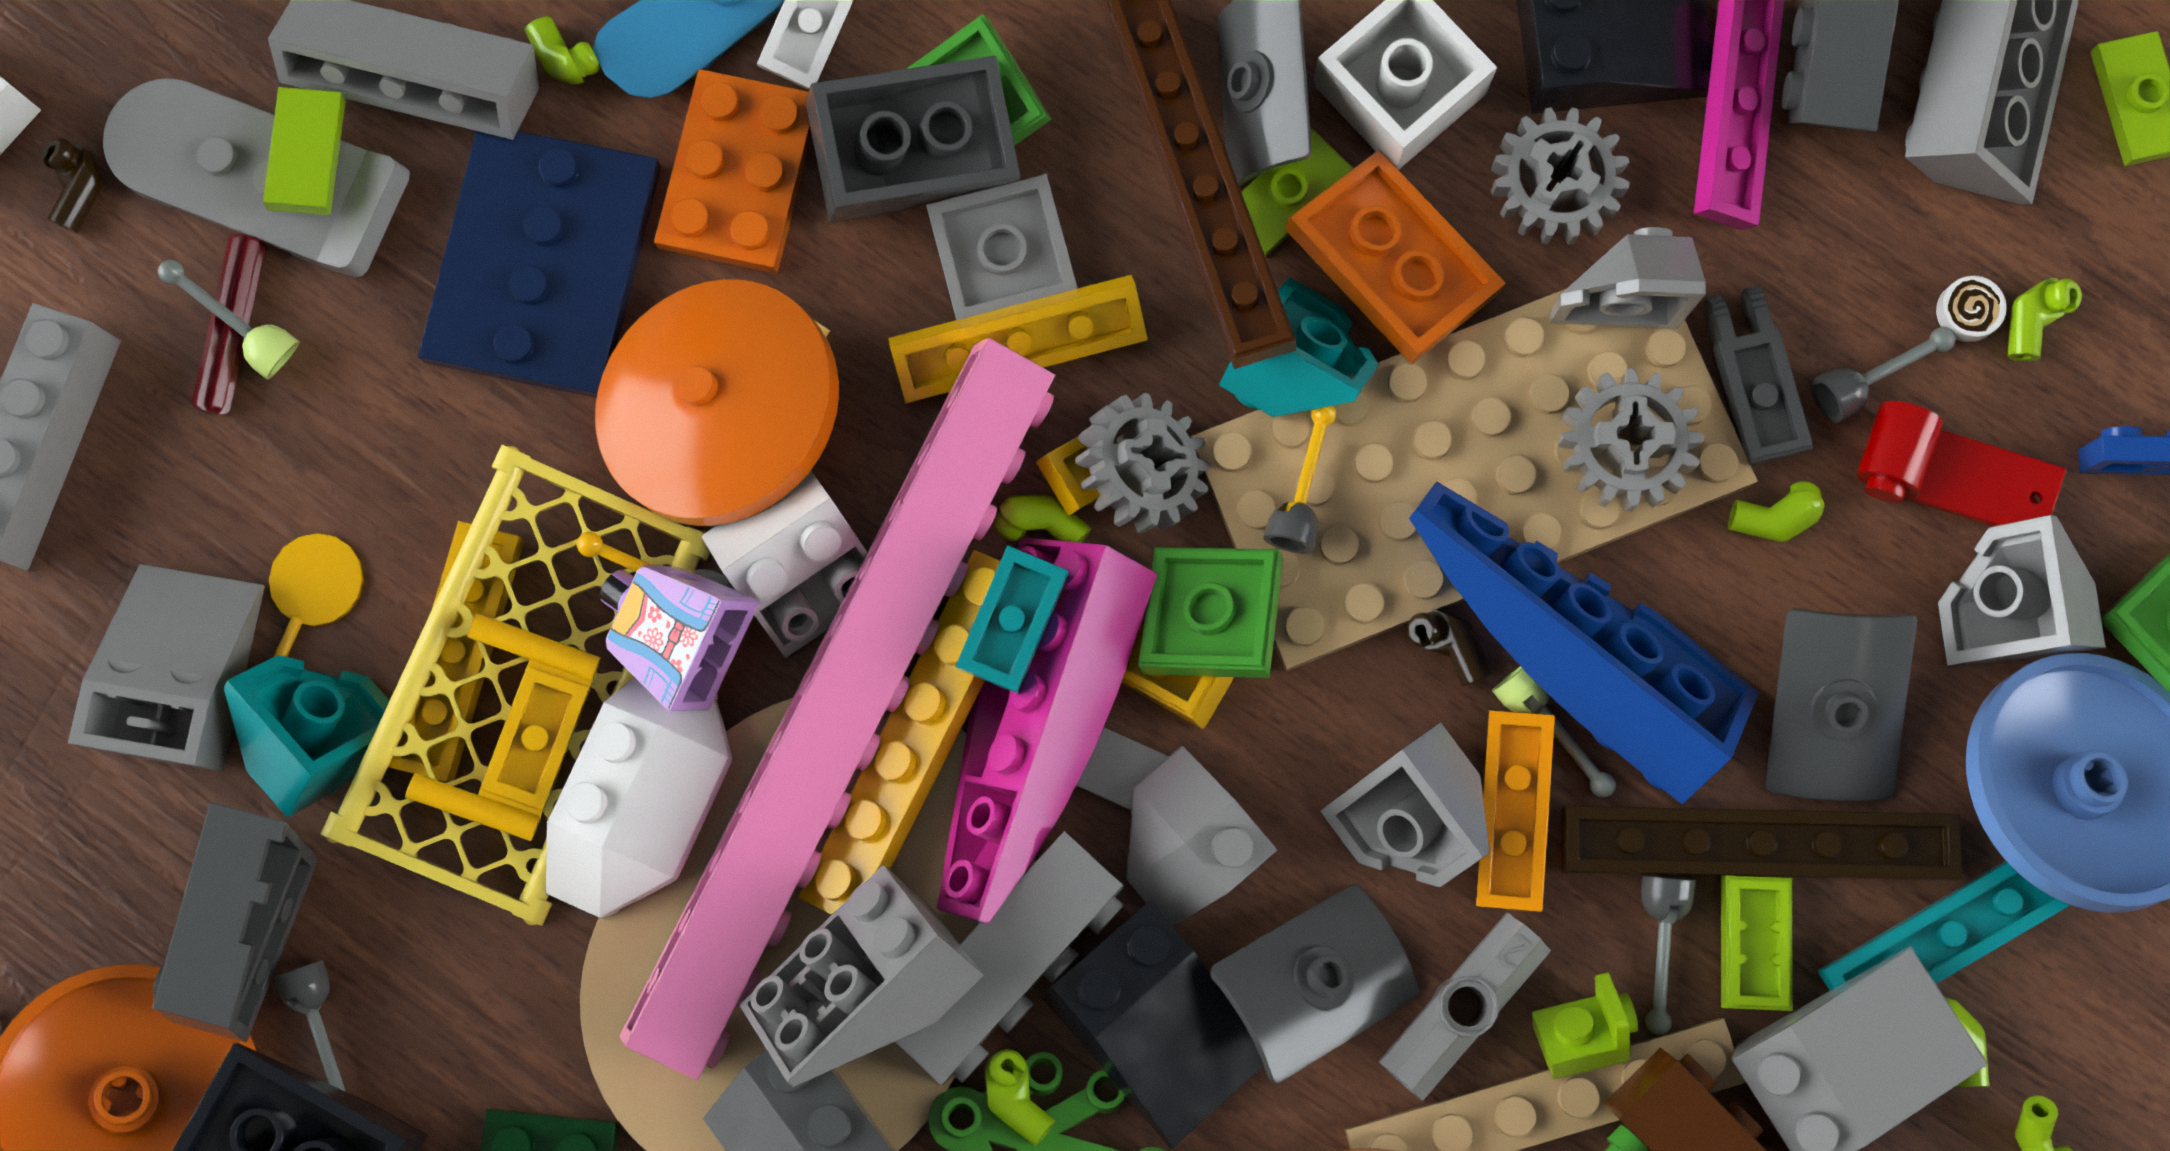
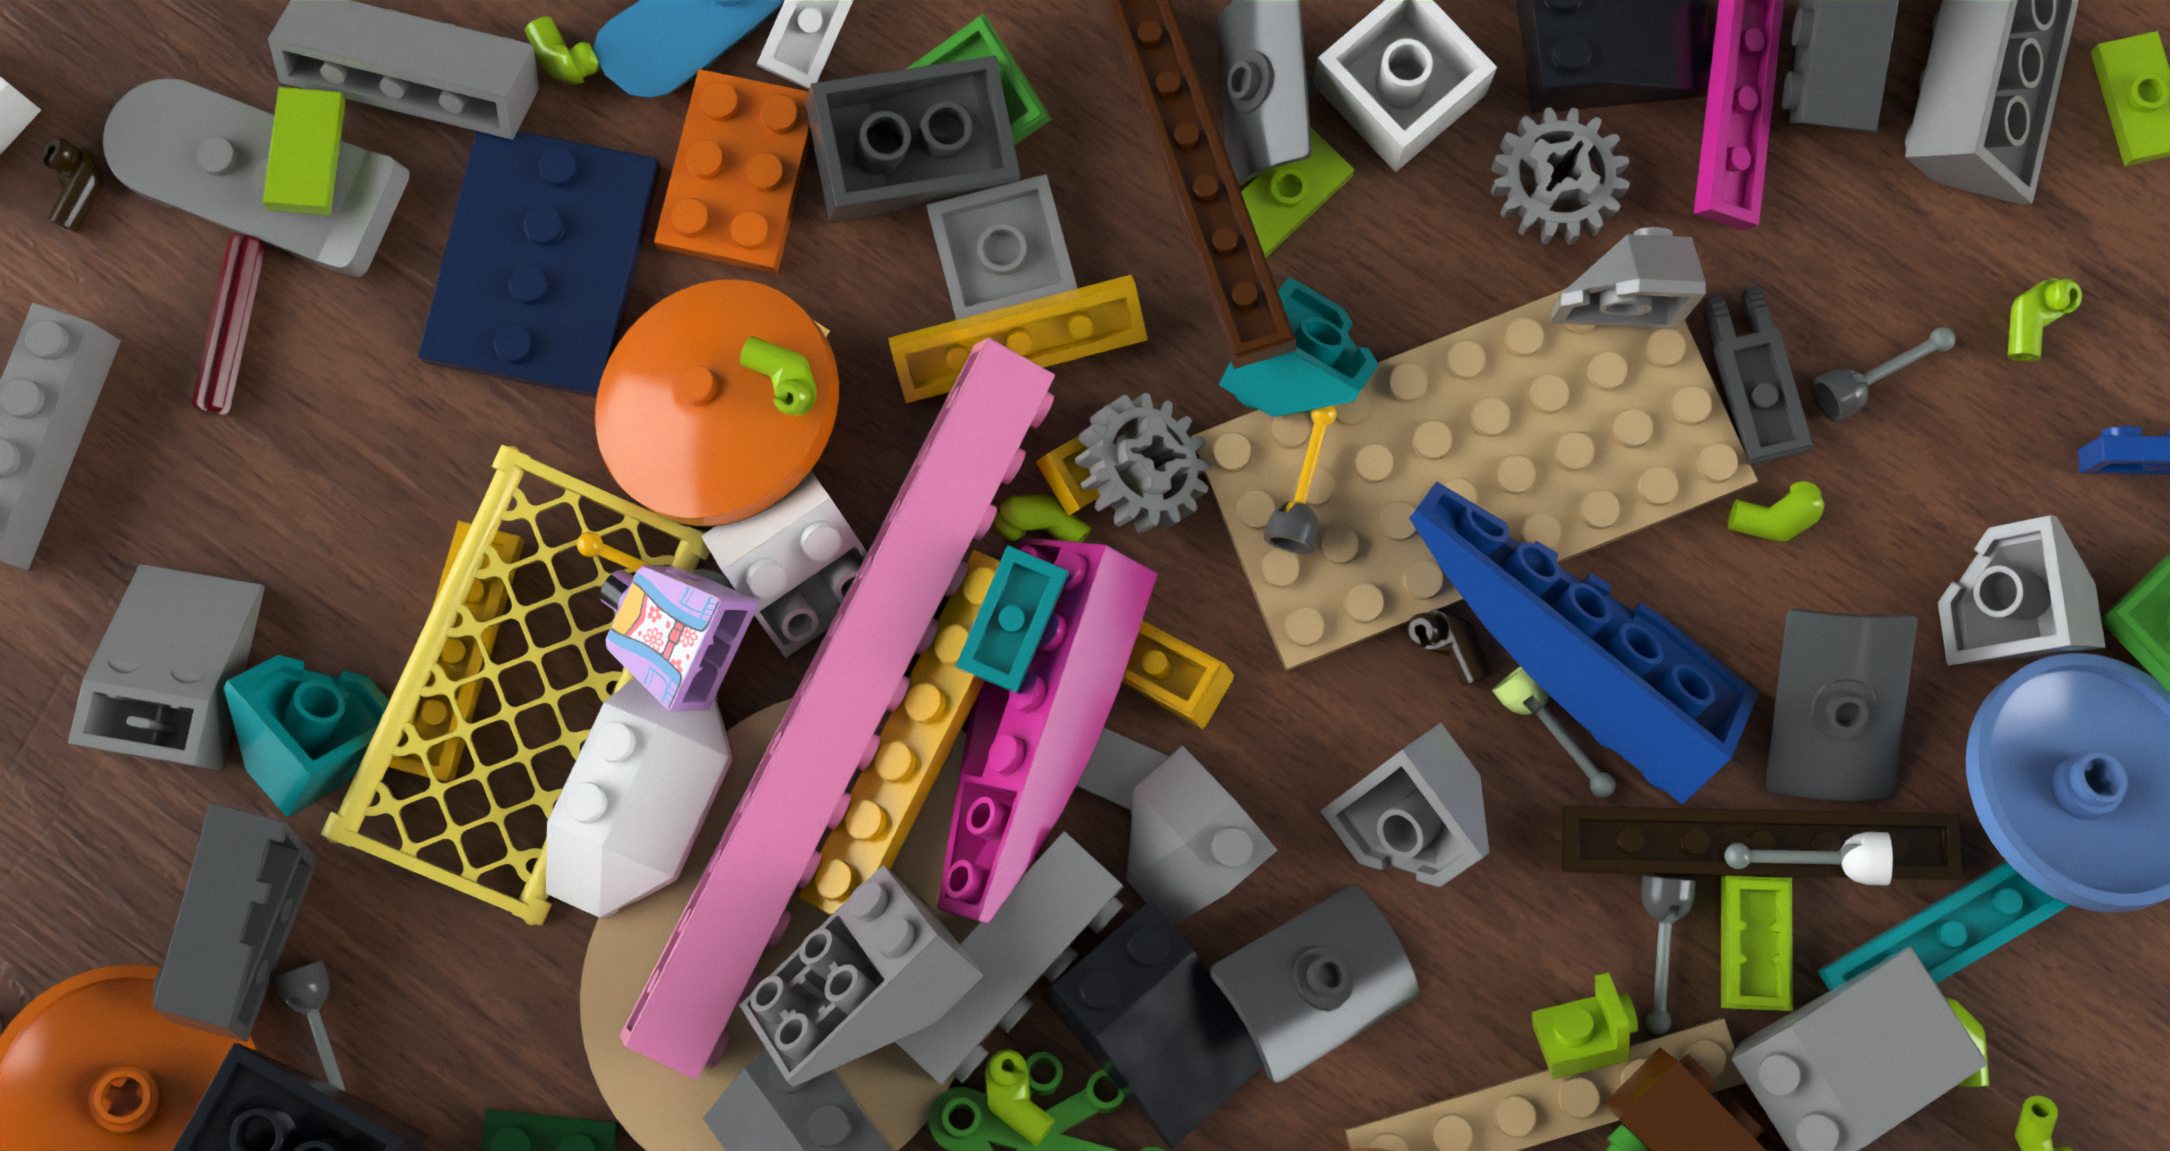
(264, 347): hinge -> none
(314, 583): yellow piece -> none
(532, 736): yellow plate -> none
(788, 371): none -> lime arm
(1212, 612): bright green plate -> none
(1395, 256): orange plate -> none
(1494, 973): light grey piece -> none
(1516, 810): light orange plate -> none
(1656, 436): light grey gear -> none
(1864, 857): none -> hinge
(1922, 463): red door -> none
(1971, 308): tile -> none

